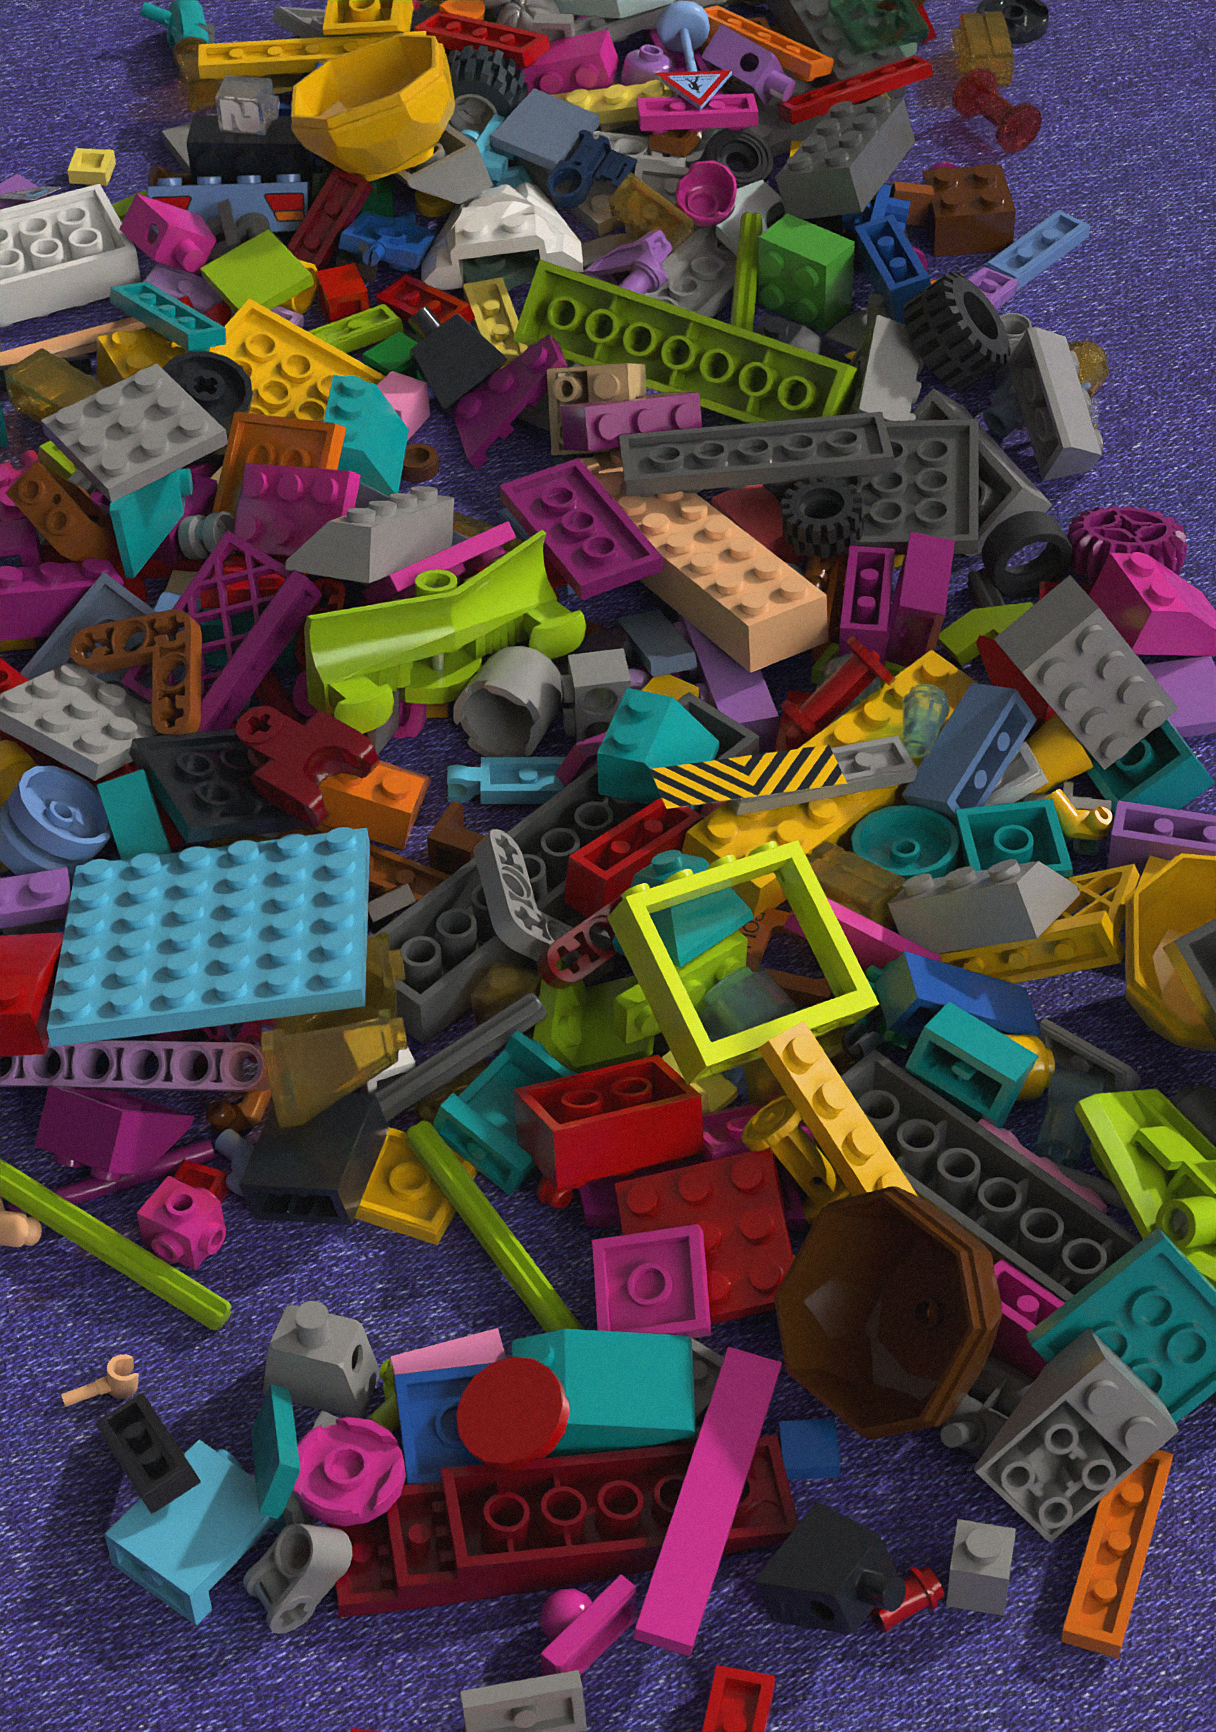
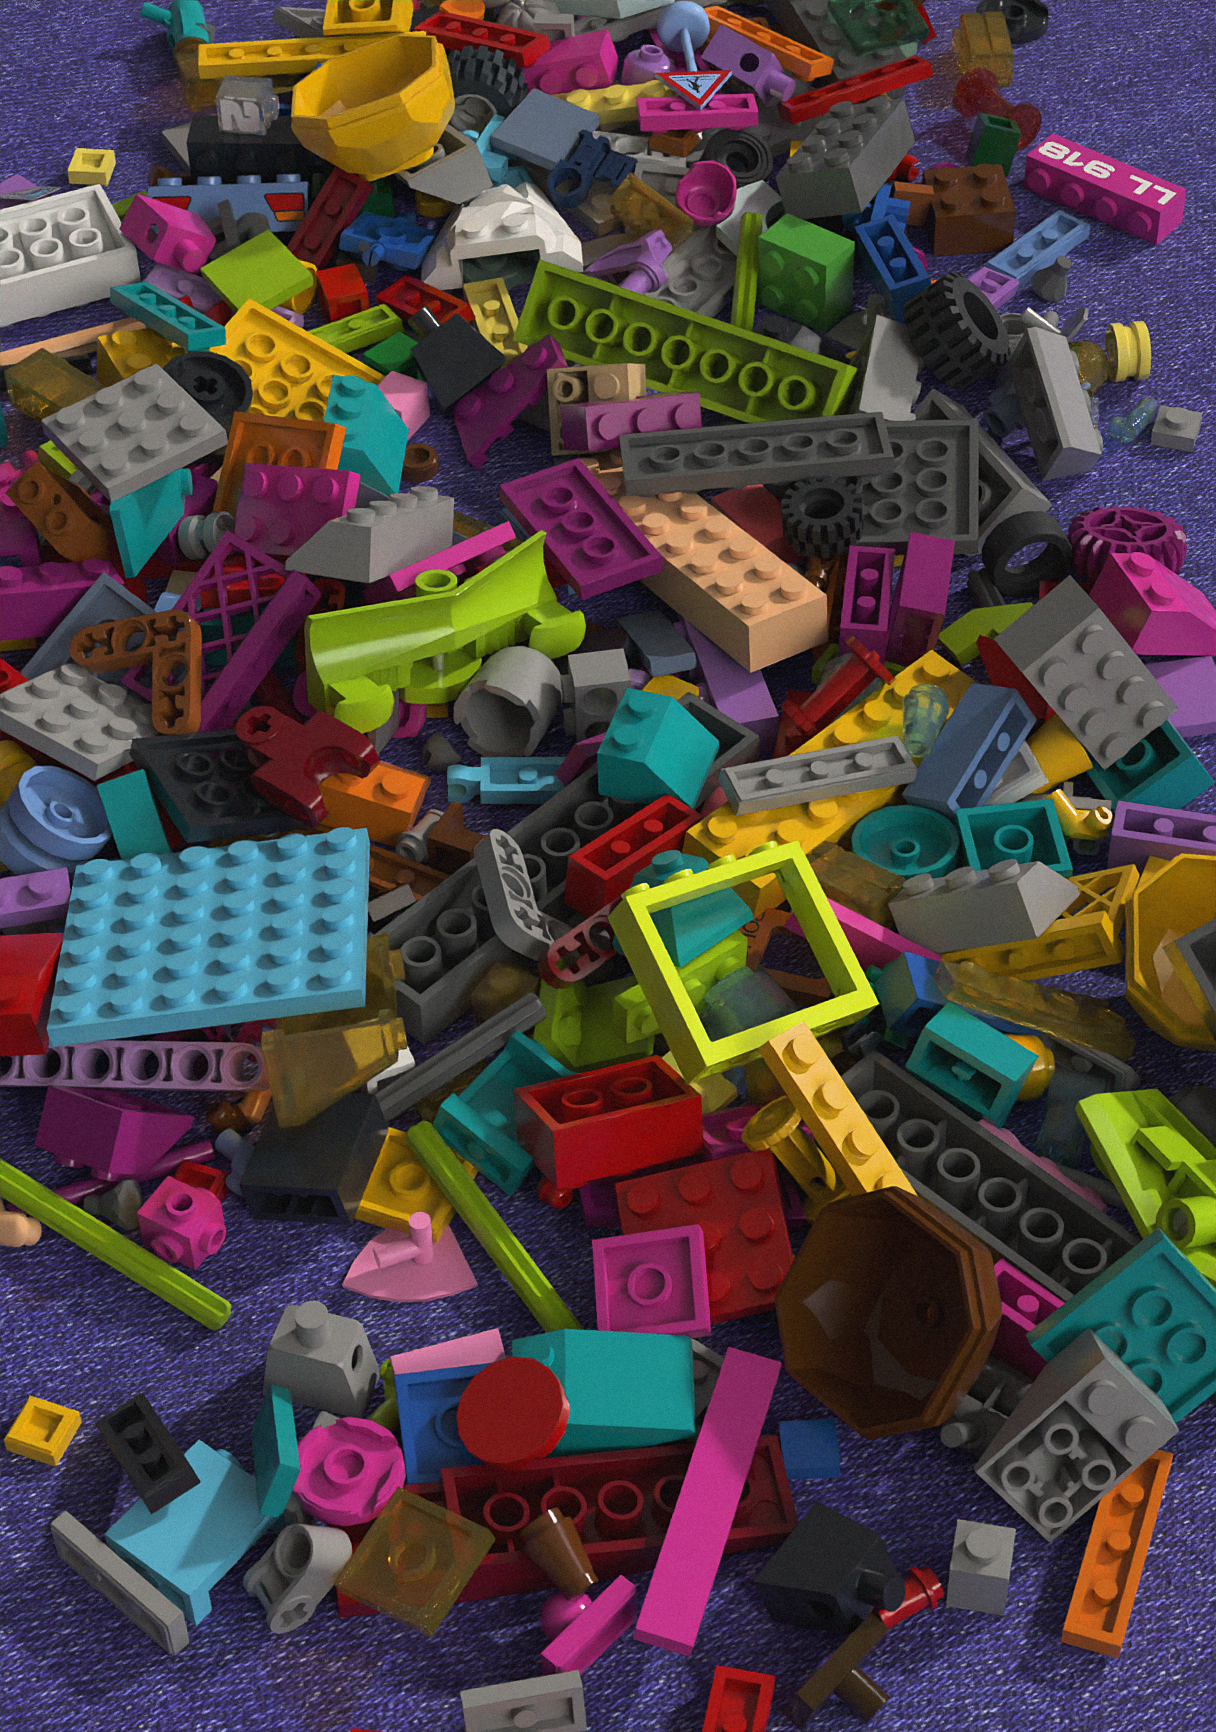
(42, 1431): none -> yellow tile
(116, 1383): light nougat hand -> none
(117, 1204): none -> dark grey rock
(120, 1583): none -> light grey tile
(410, 1265): none -> bright pink shield
(414, 843): none -> light grey pin
(414, 1561): none -> clear yellow tile
(439, 753): none -> dark grey hinge
(559, 1553): none -> reddish brown cone
(747, 776): sticker -> none
(844, 1678): none -> dark brown tile
(905, 169): none -> red hand
(993, 142): none -> dark green brick
(1037, 1006): none -> clear yellow wing
(1050, 321): none -> light grey shield
(1052, 281): none -> dark grey rock
(1104, 188): none -> dark pink brick
(1128, 351): none -> light yellow wheel
(1136, 421): none -> clear light blue arm
(1176, 428): none -> light grey plate

